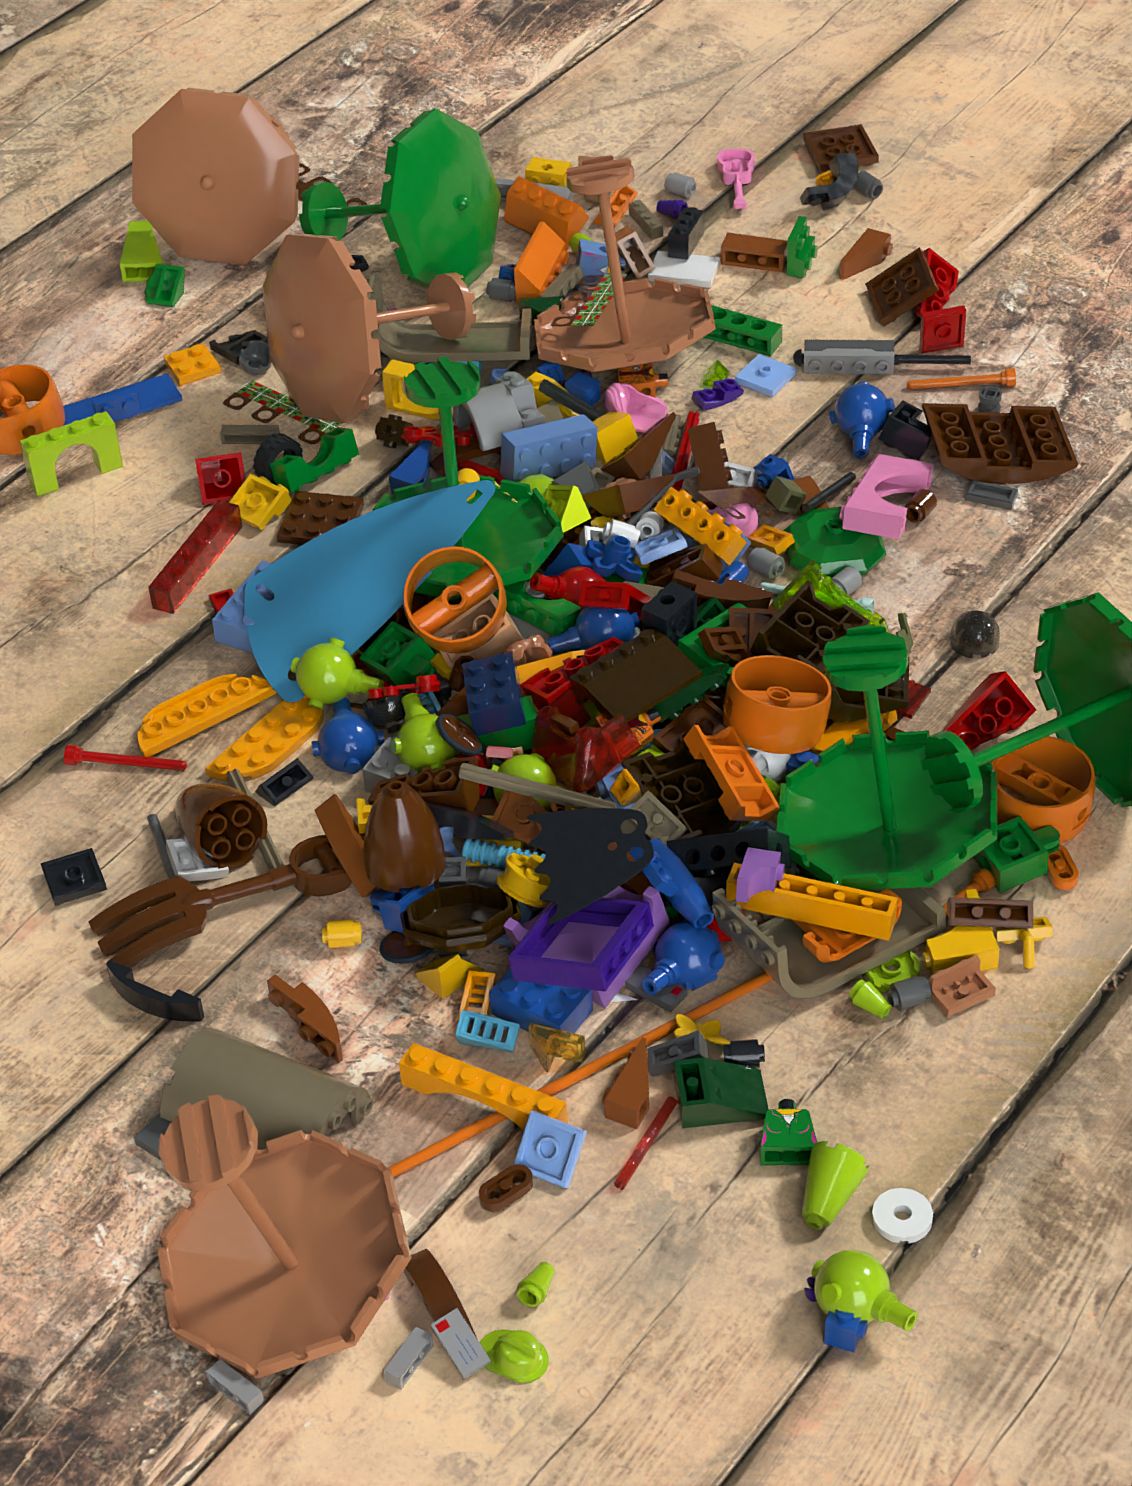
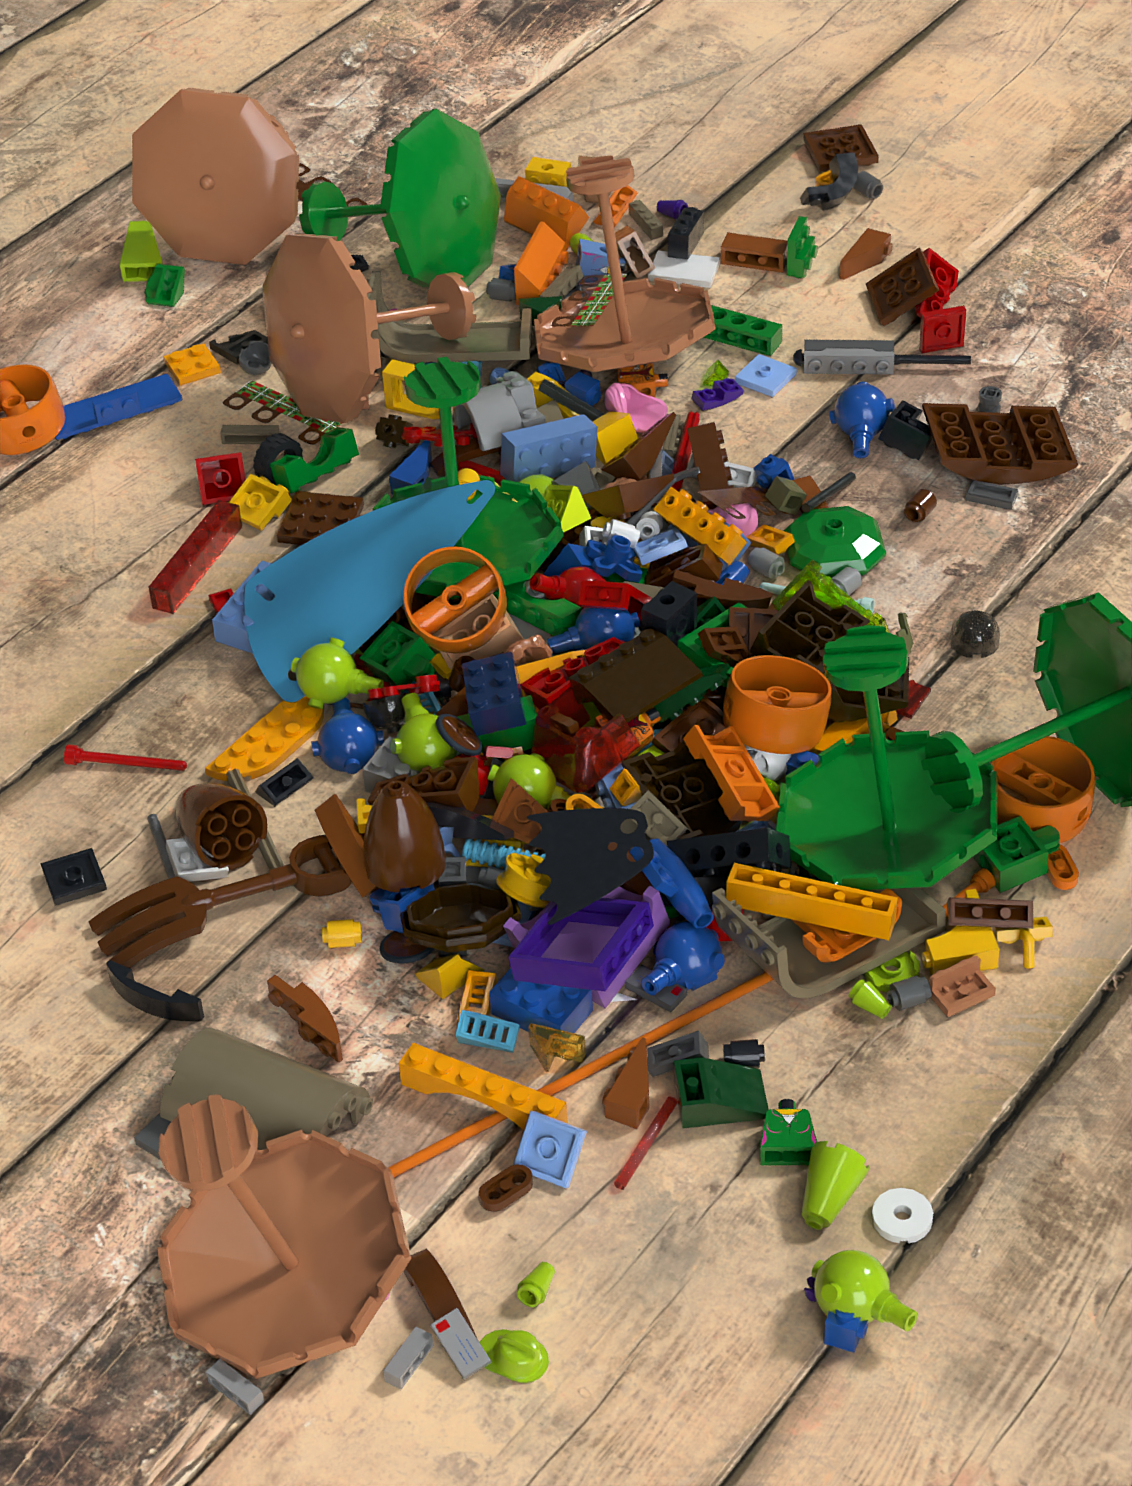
(43, 449): lime arch -> none
(199, 710): light orange plate -> none
(531, 788): dark tan axle -> none
(680, 184): light grey brick -> none
(709, 1030): yellow piece -> none
(736, 169): bright pink piece -> none
(758, 873): medium lavender arch -> none
(887, 475): bright pink arch -> none
(991, 711): red wedge -> none
(1006, 378): orange piece -> none

